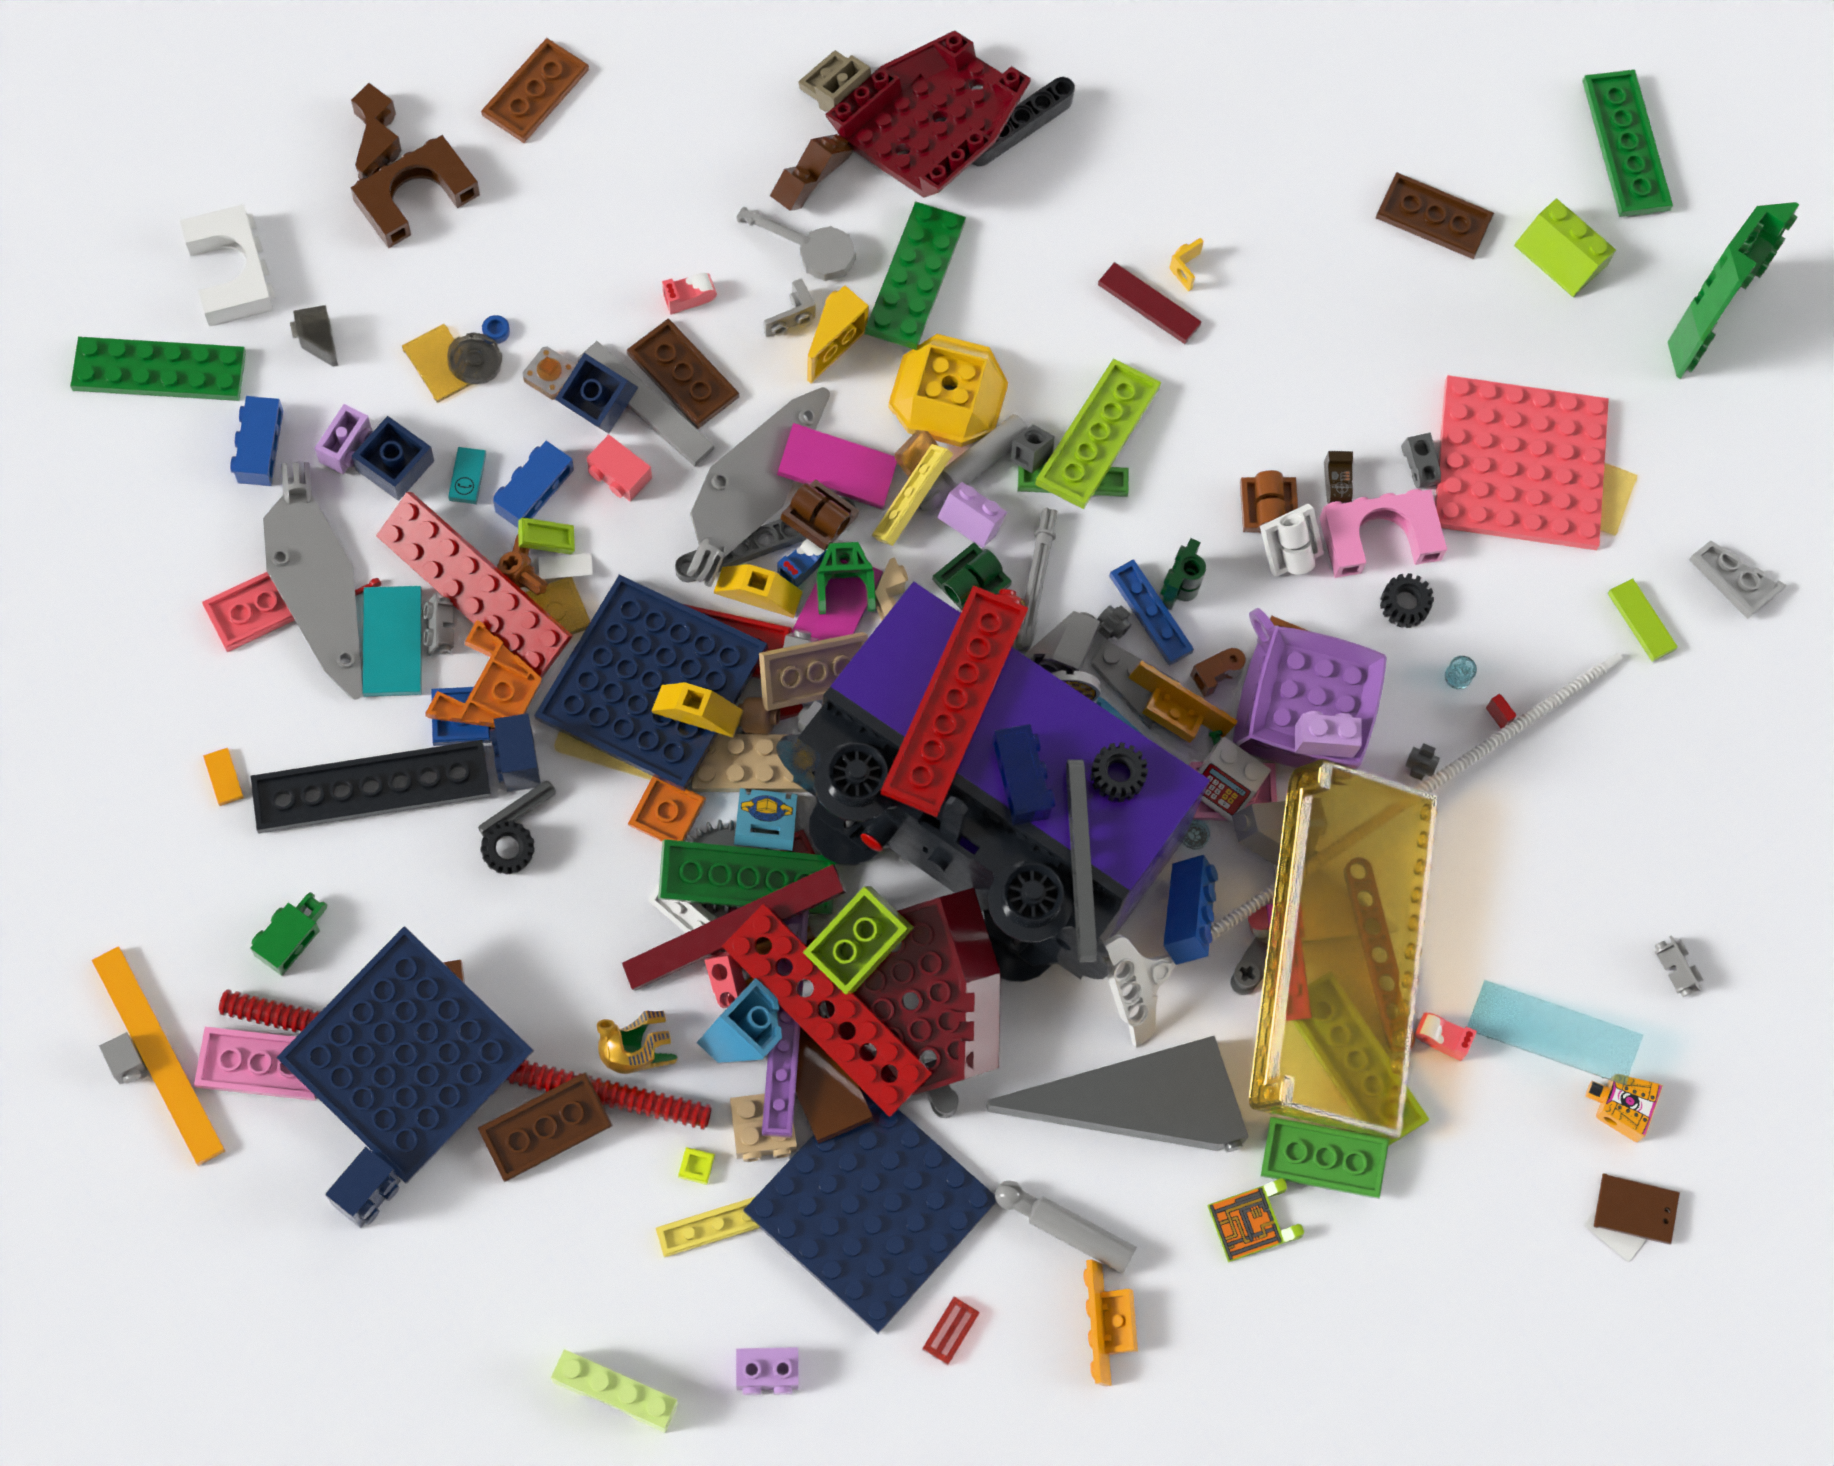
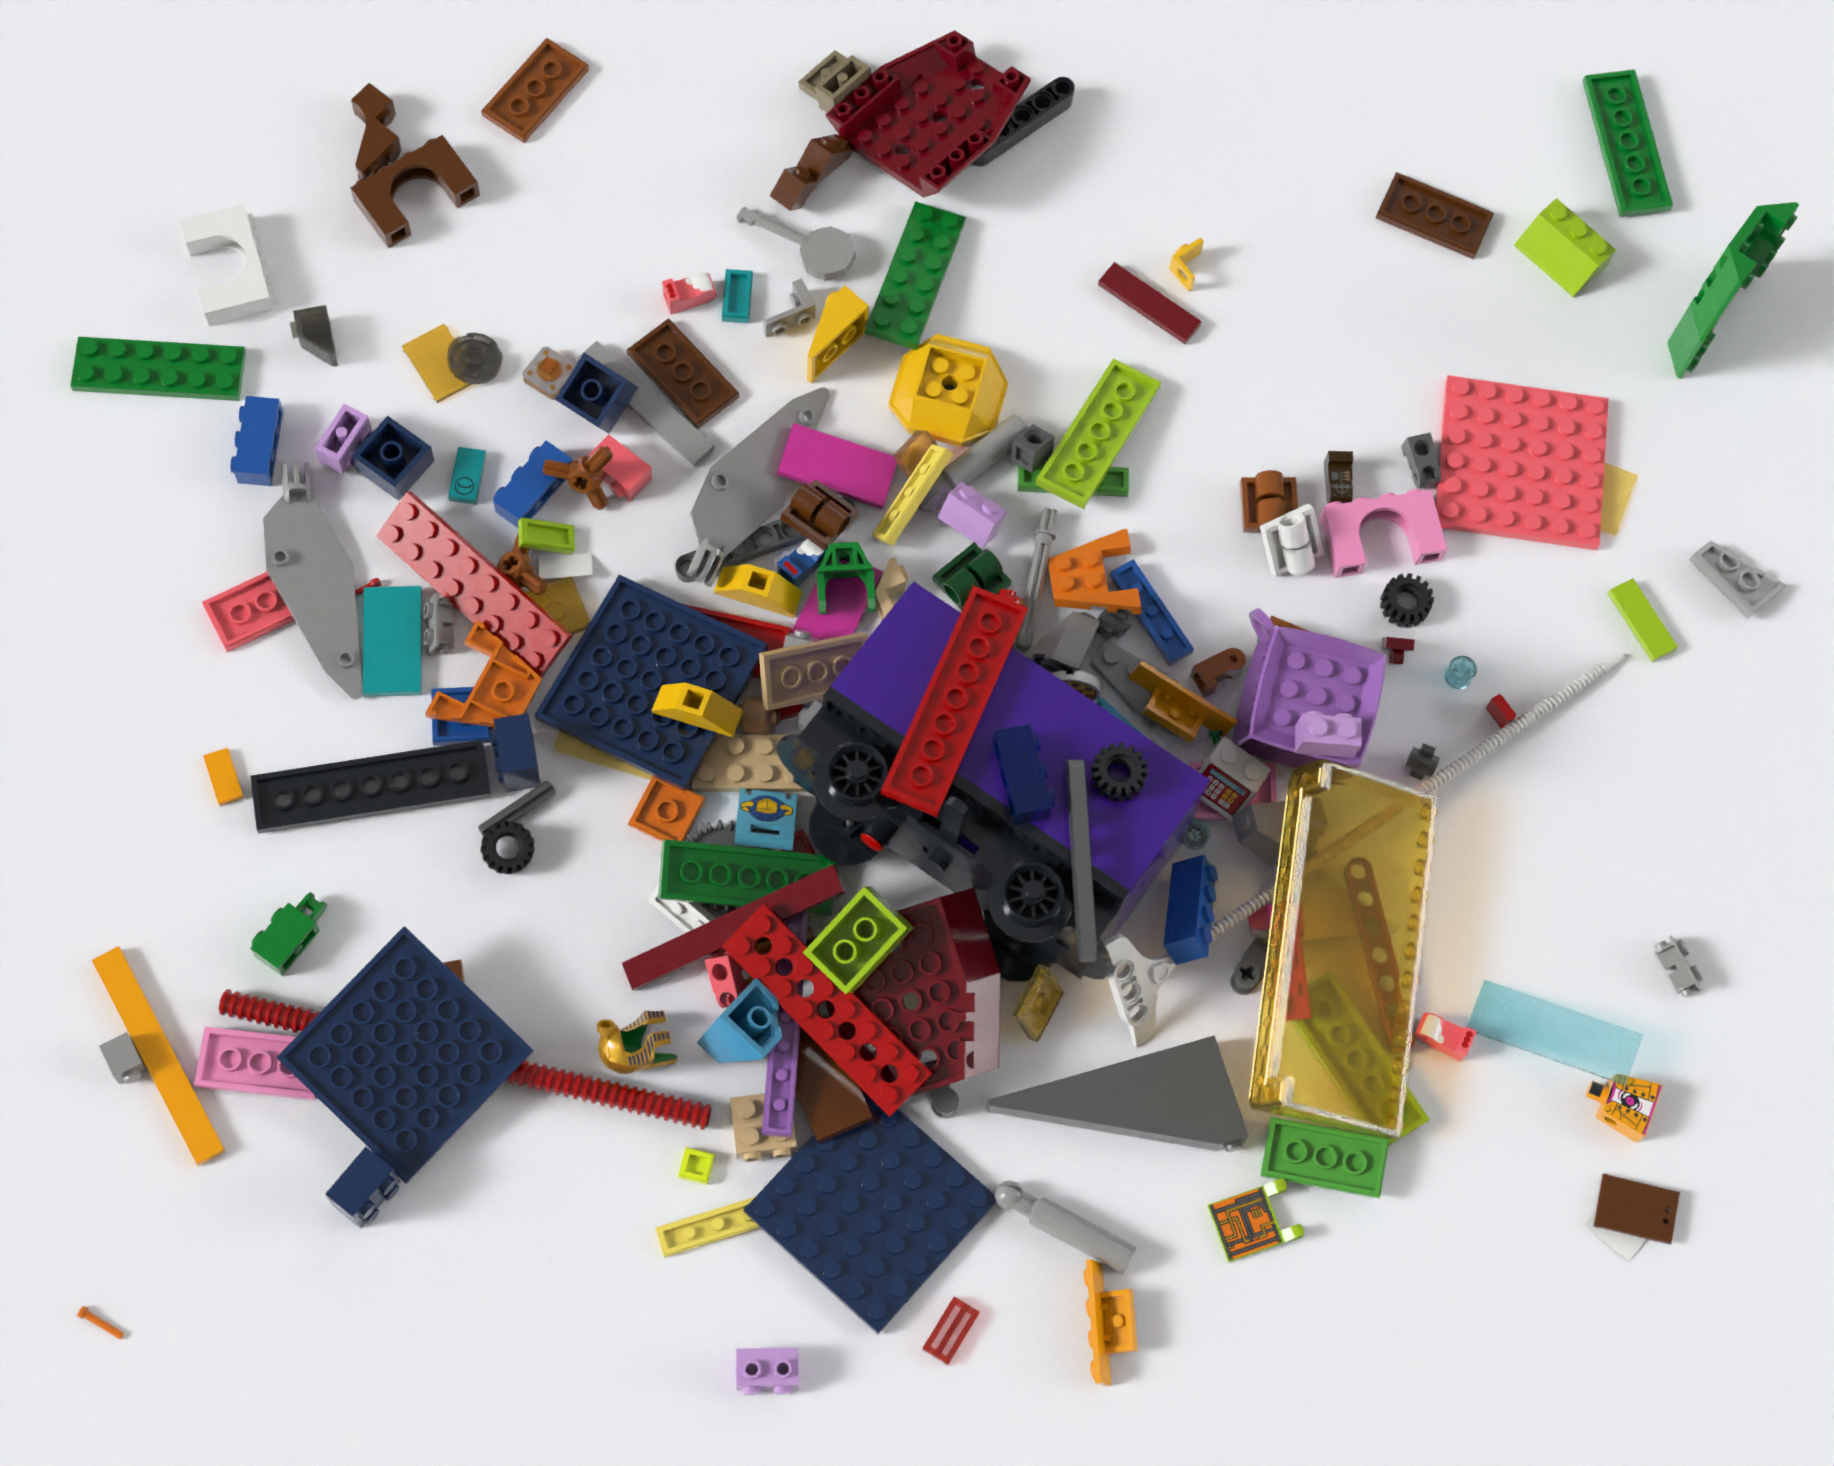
(83, 1312): none -> orange piece
(496, 328): blue tile -> none
(545, 1127): reddish brown tile -> none
(584, 474): none -> dark orange bush
(614, 1390): yellowish green arch -> none
(737, 296): none -> teal tile
(1038, 1003): none -> clear yellow tile
(1080, 576): none -> orange wing
(1185, 576): dark green plate -> none
(1397, 647): none -> dark red tile

